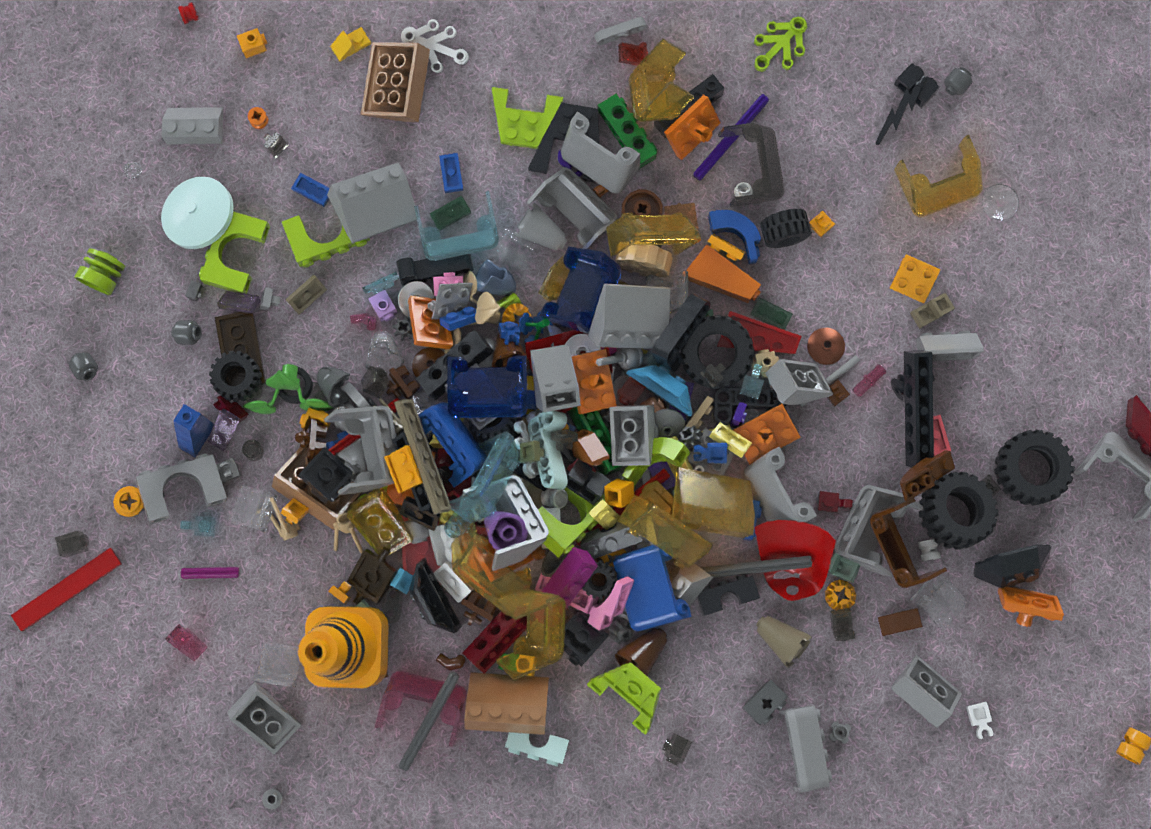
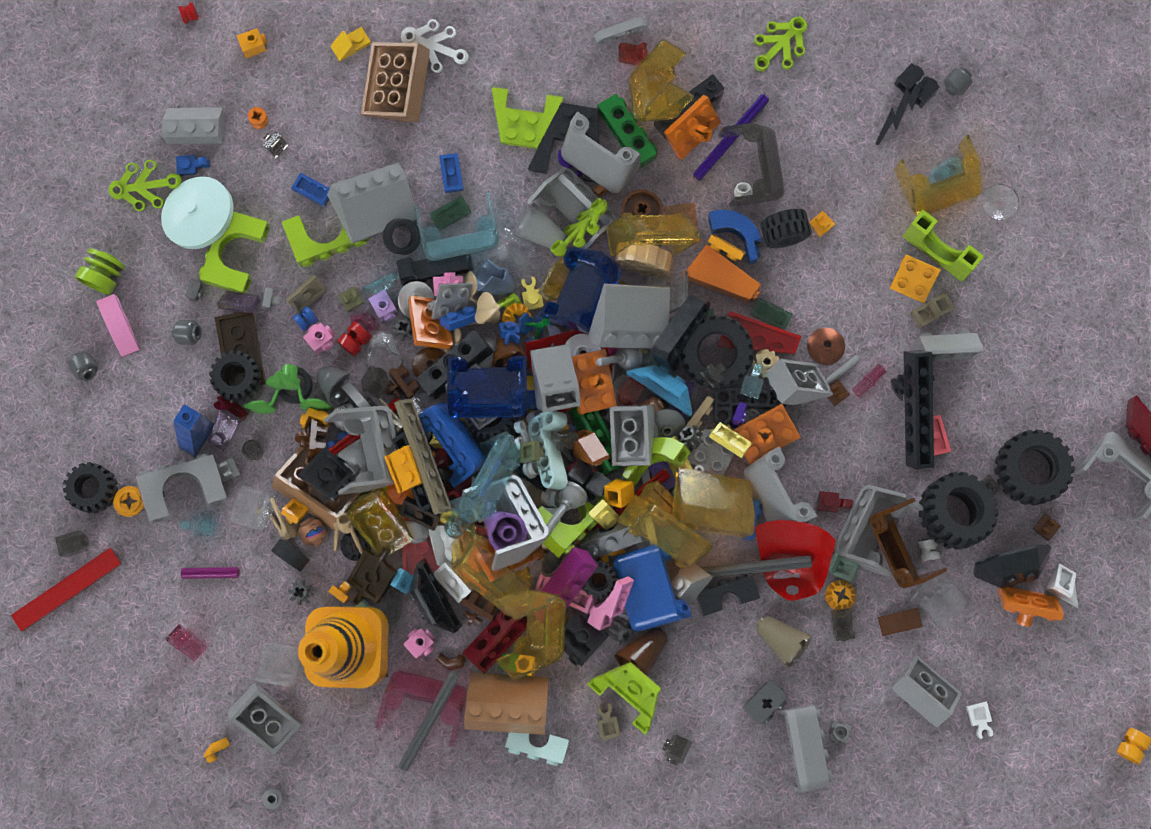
(76, 480): none -> black tyre
(118, 325): none -> bright pink slope
(141, 186): none -> lime plant
(189, 164): none -> blue plate
(216, 746): none -> light orange arm
(290, 555): none -> black tyre
(306, 593): none -> dark grey gear
(308, 315): none -> blue wheel
(312, 532): none -> nougat head
(315, 342): none -> bright pink brick
(347, 550): none -> black gear
(351, 299): none -> olive tile
(354, 339): none -> red wheel
(388, 233): none -> black tyre
(412, 643): none -> bright pink brick
(531, 298): none -> light yellow plate
(570, 498): none -> light grey piece
(578, 229): none -> lime plant
(609, 725): none -> dark tan plate
(713, 453): blue plate -> none
(924, 473): reddish brown slope -> none
(943, 169): none -> clear light blue plate
(954, 261): none -> lime arch
(1046, 527): none -> reddish brown tile
(1063, 585): none -> white slope

